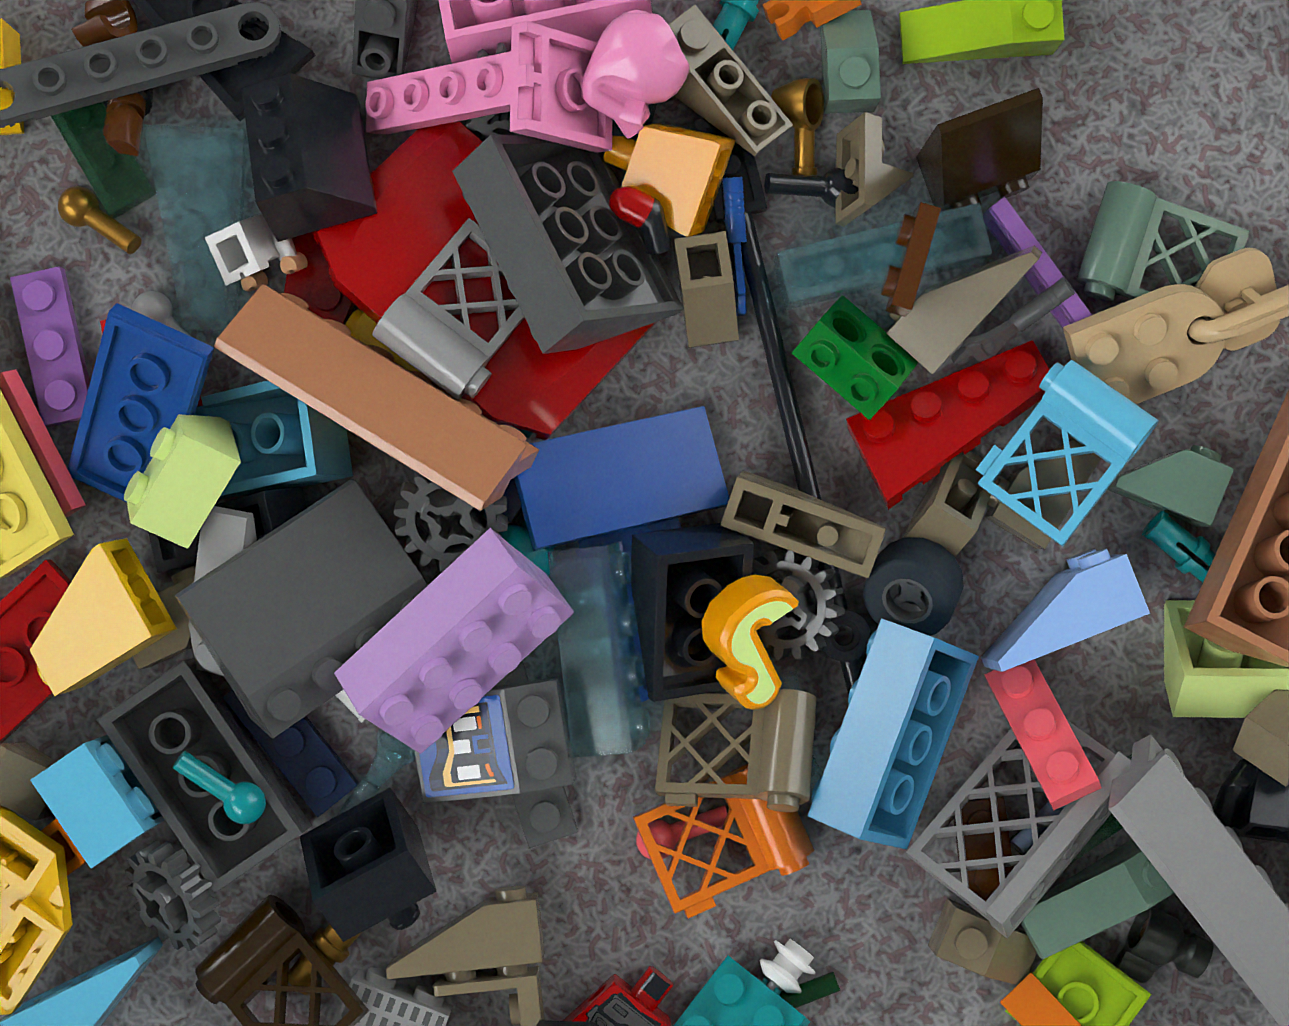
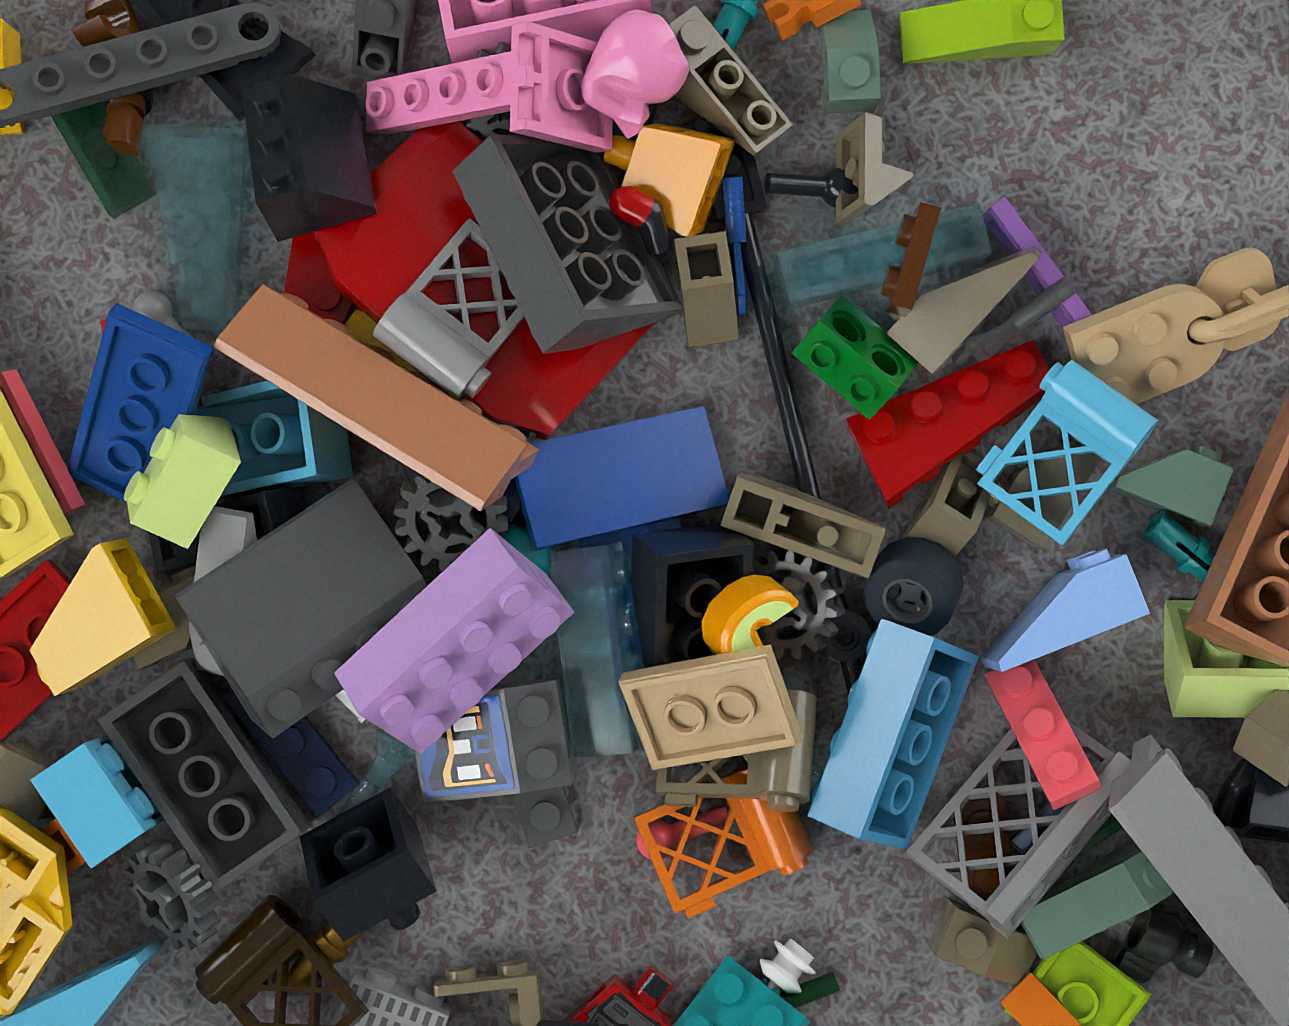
(52, 344): medium lavender plate -> none
(81, 208): pearl gold bar -> none
(241, 801): teal bar -> none
(247, 248): white piece -> none
(489, 935): dark tan slope -> none
(711, 707): none -> tan tile
(804, 106): pearl gold bar -> none
(984, 152): dark brown slope -> none
(1127, 232): sand green piece -> none

